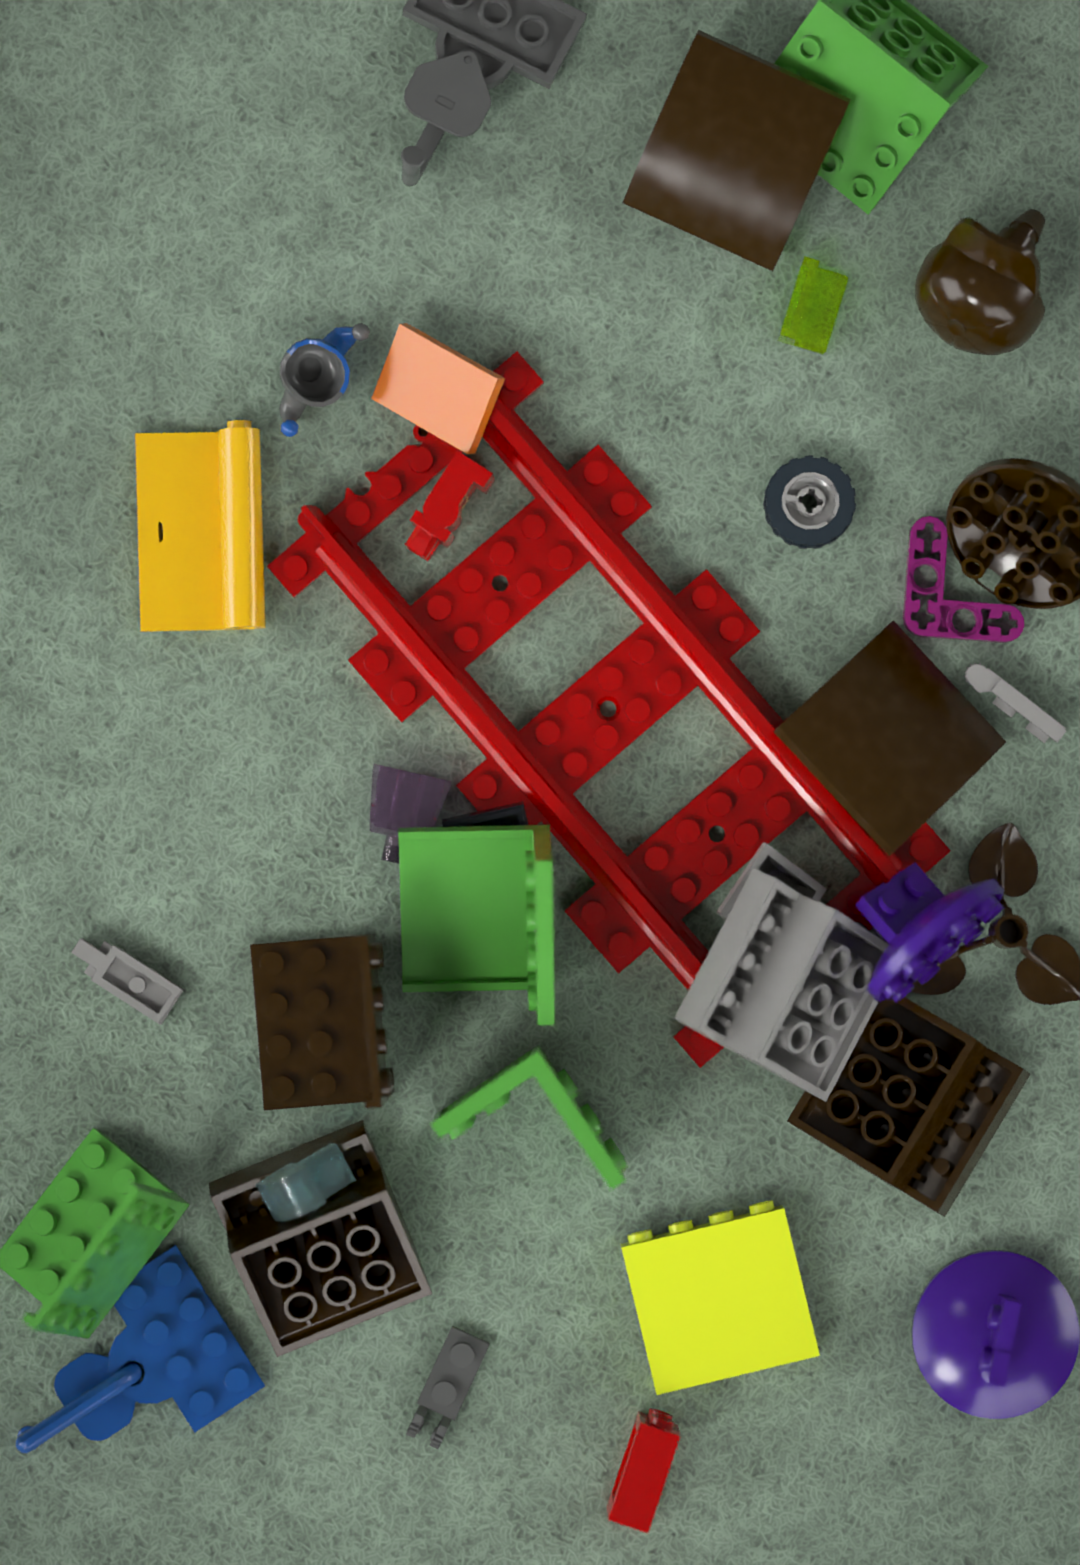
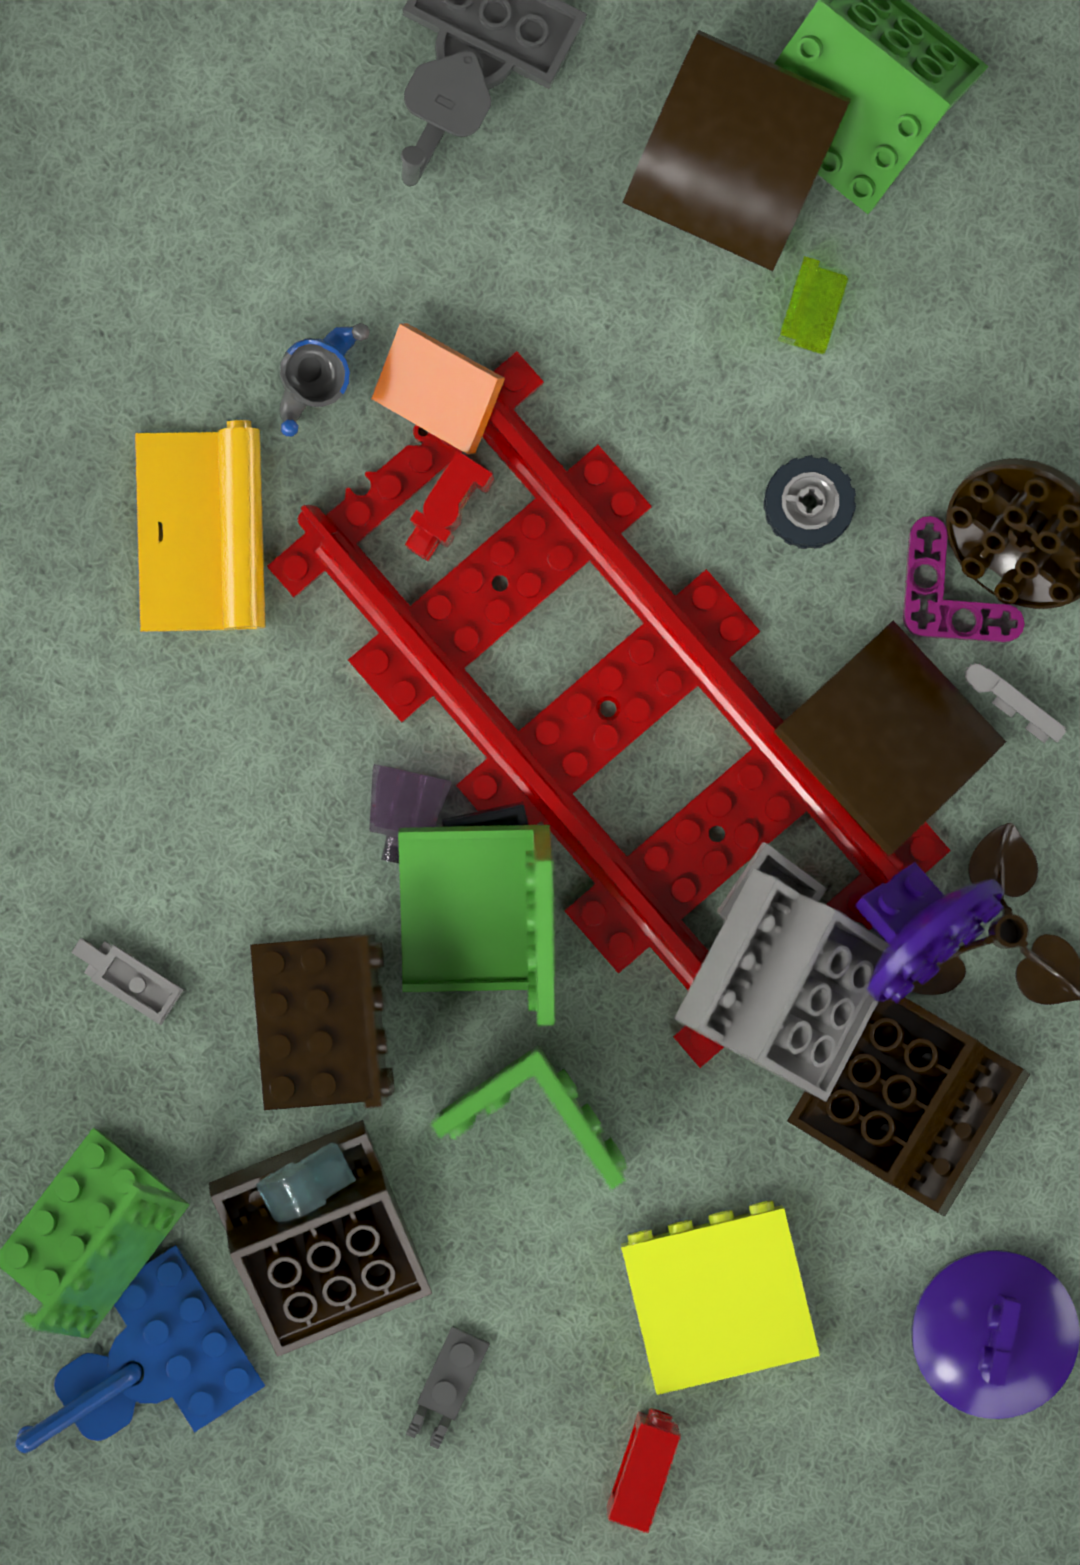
(984, 286): dark brown piece -> none

